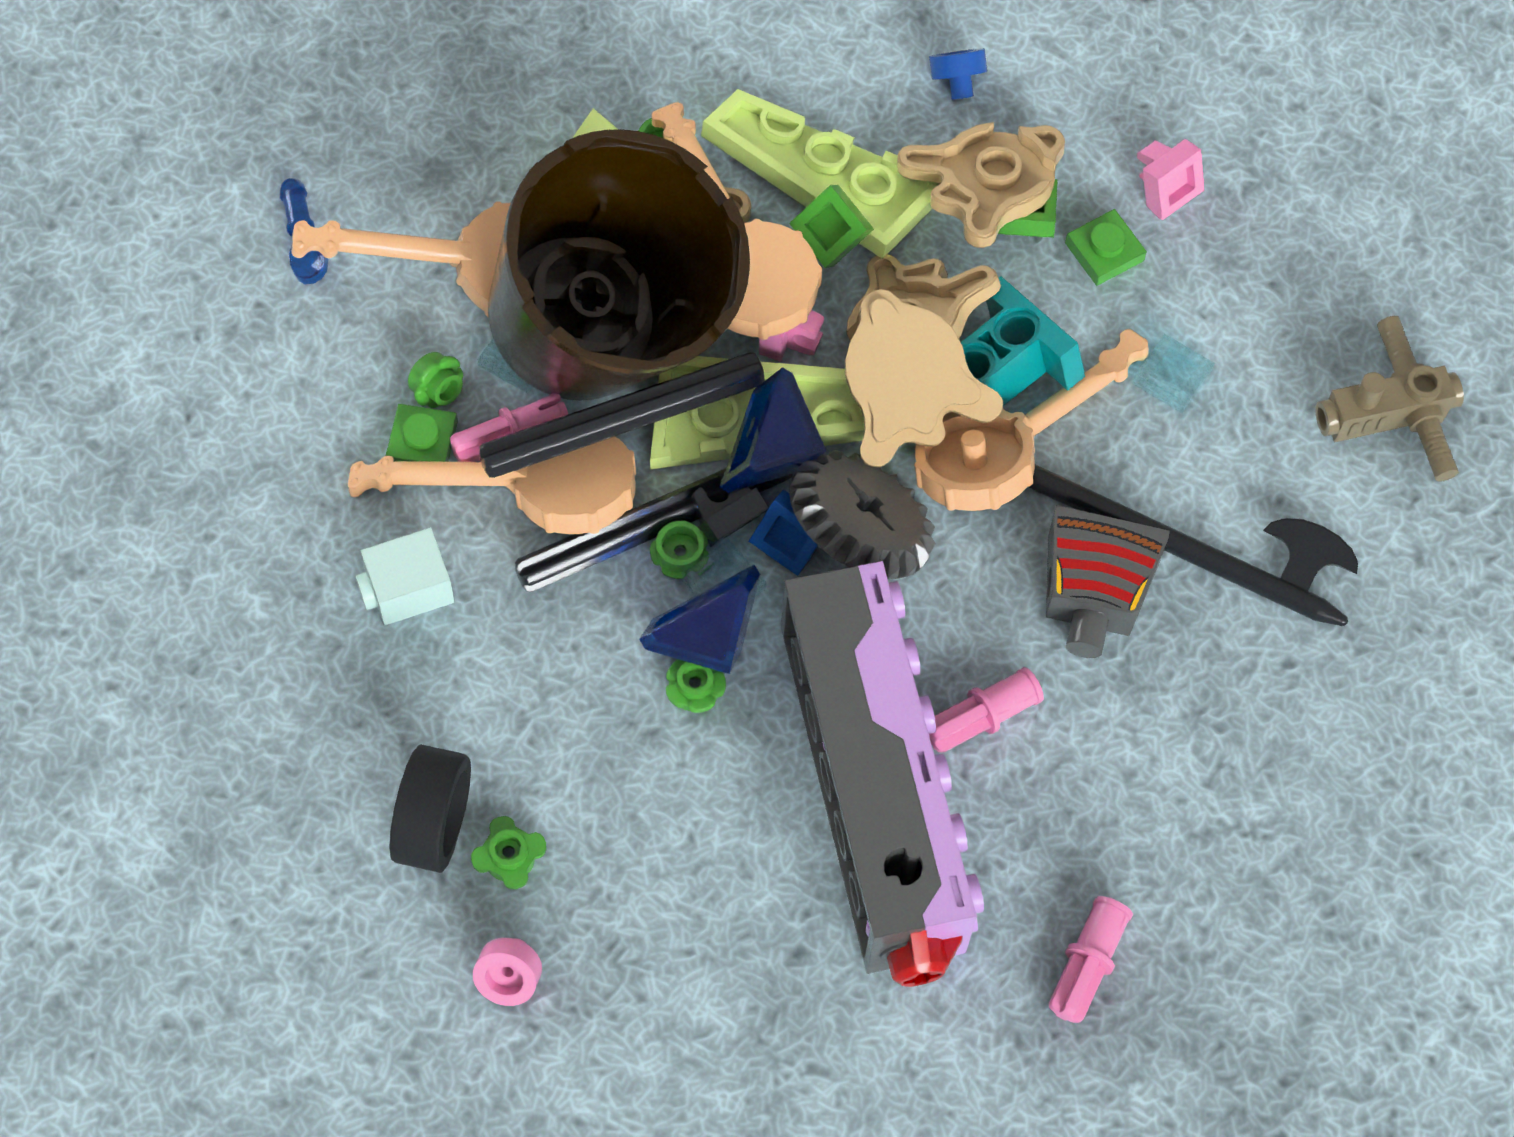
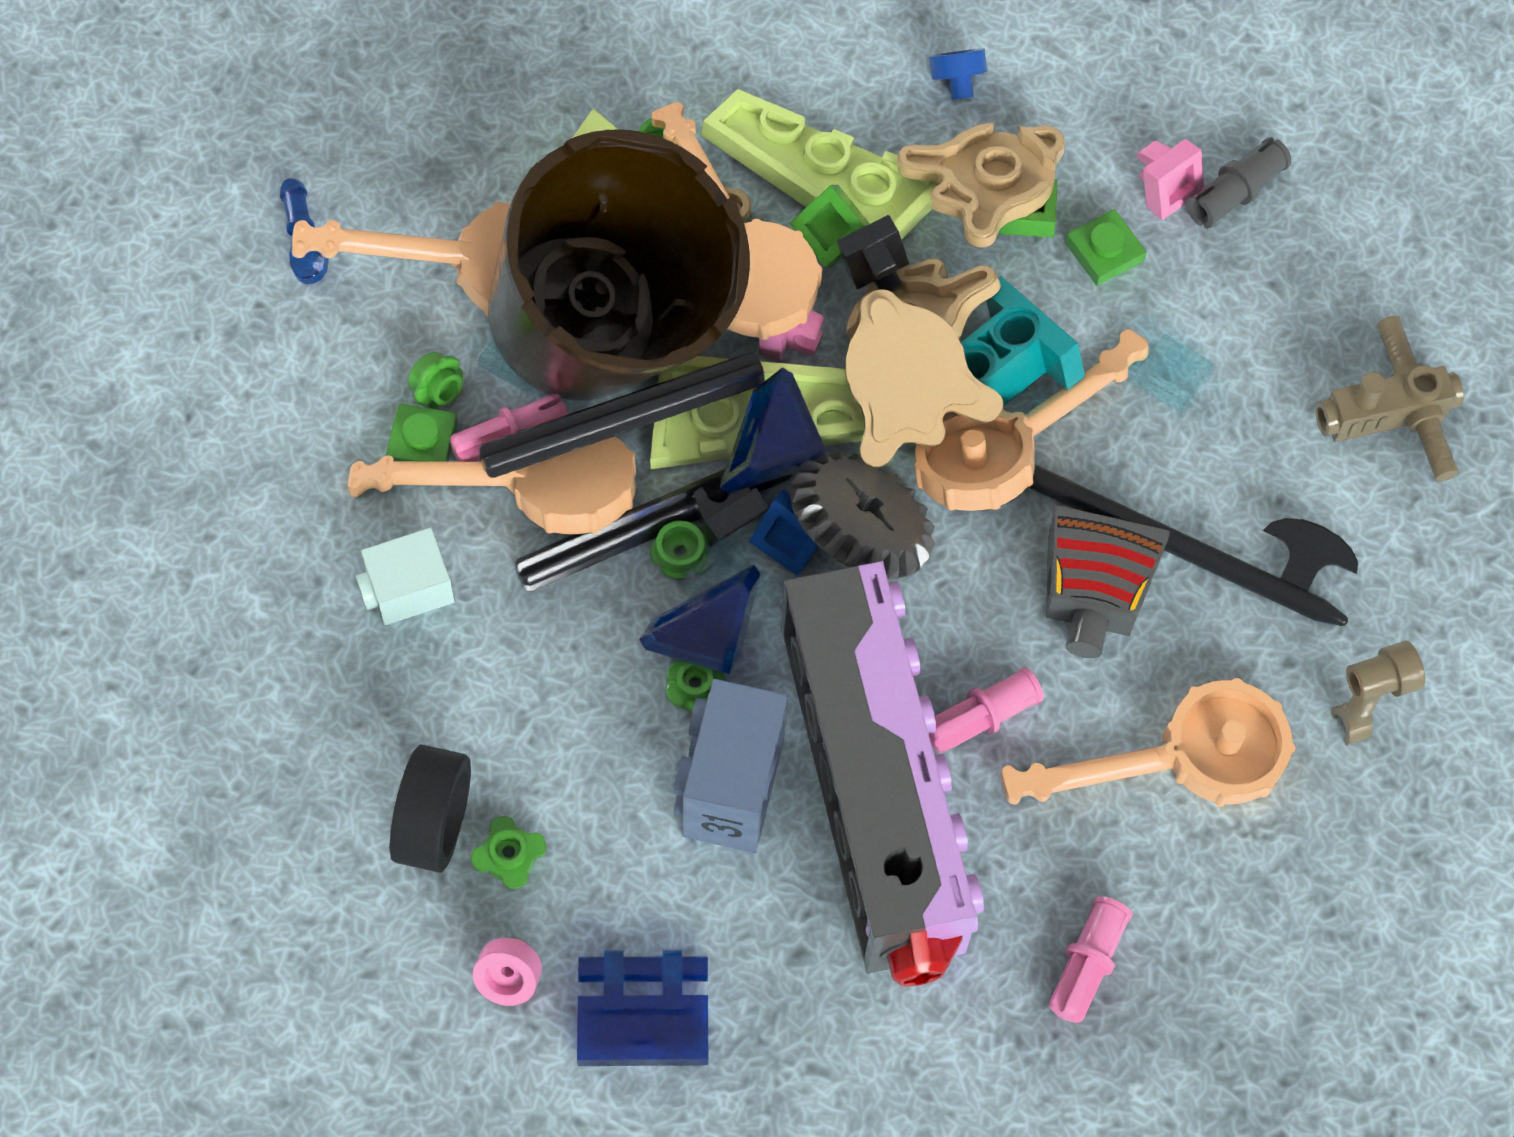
(642, 1028): none -> clear blue plate
(730, 765): none -> sand blue brick
(874, 255): none -> black tile
(1221, 744): none -> light nougat piece
(1238, 182): none -> dark grey pin
(1393, 671): none -> dark tan brick

